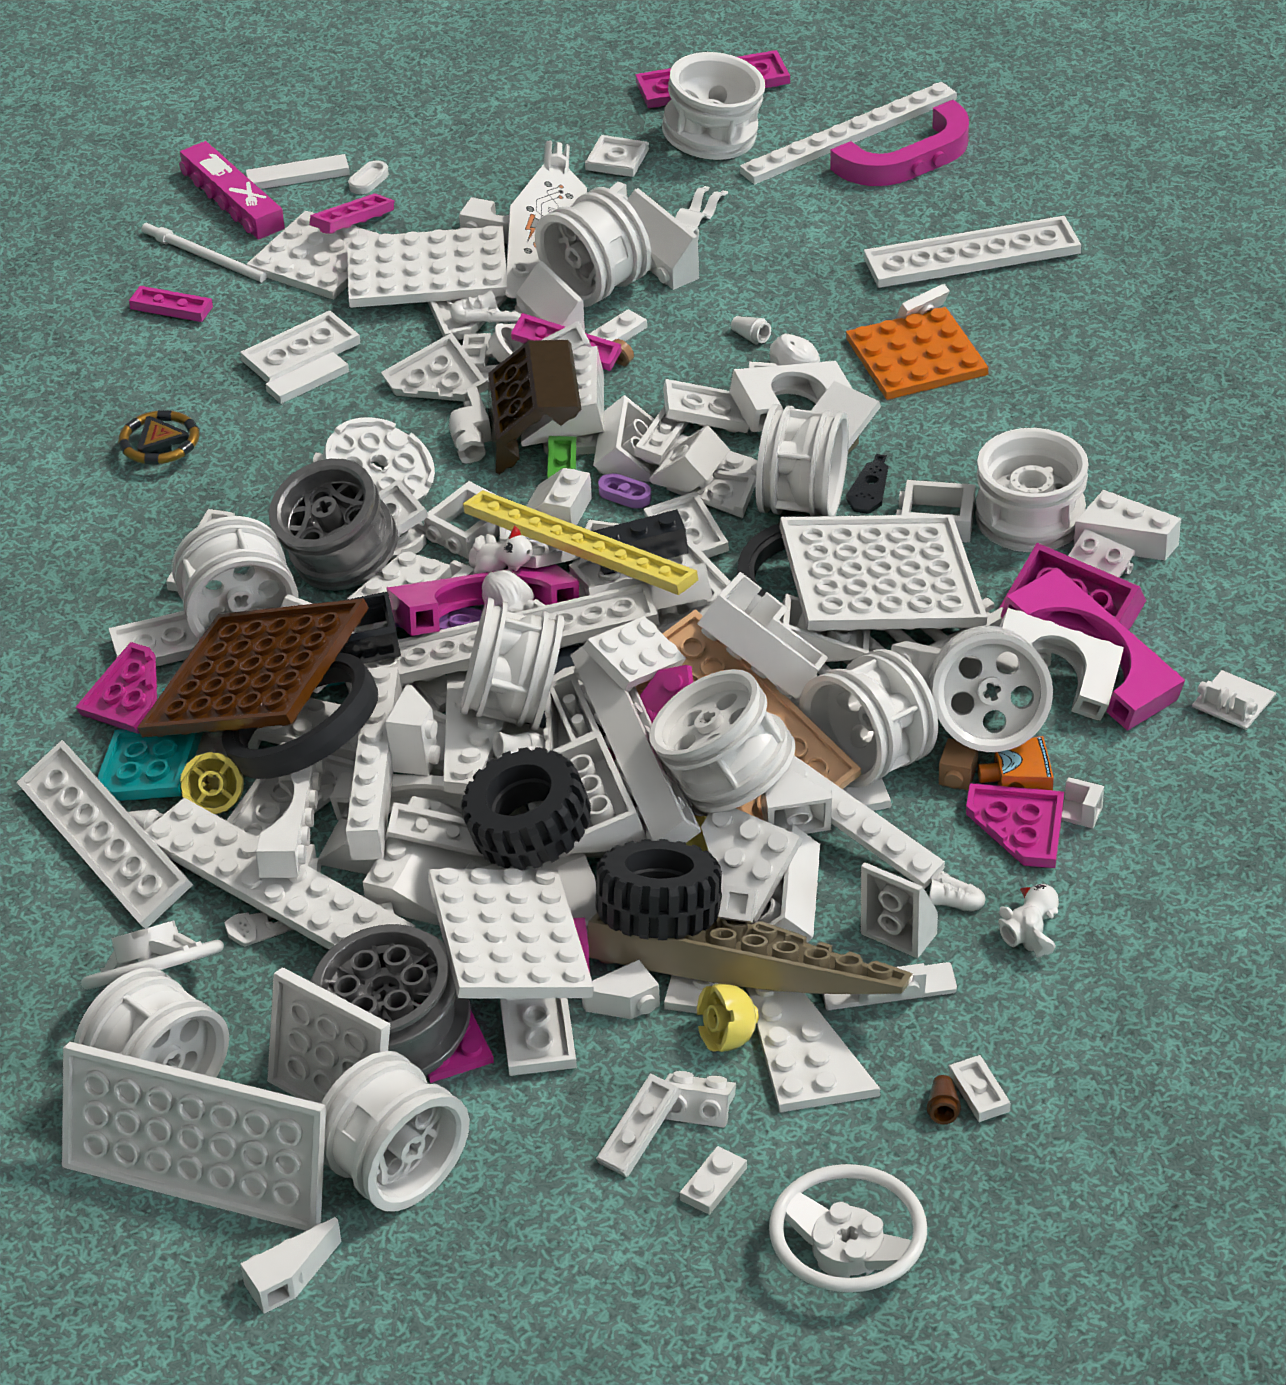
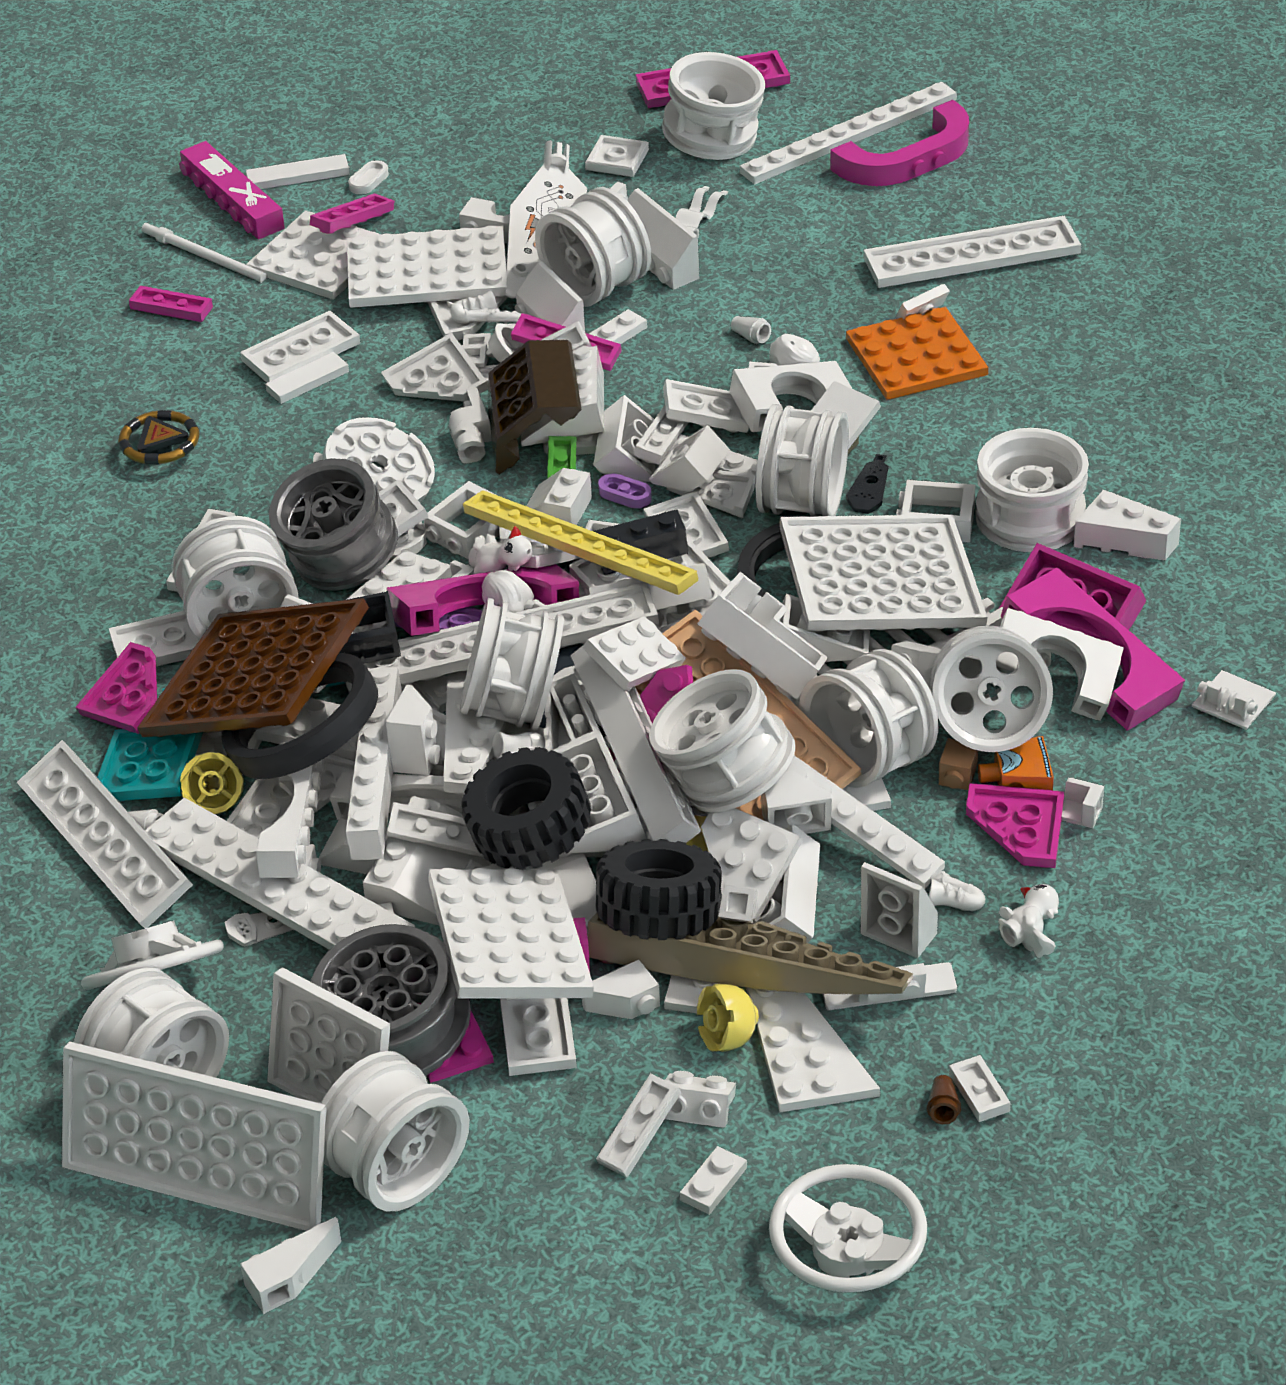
(626, 354): medium nougat tile -> none
(1103, 553): white hinge -> none

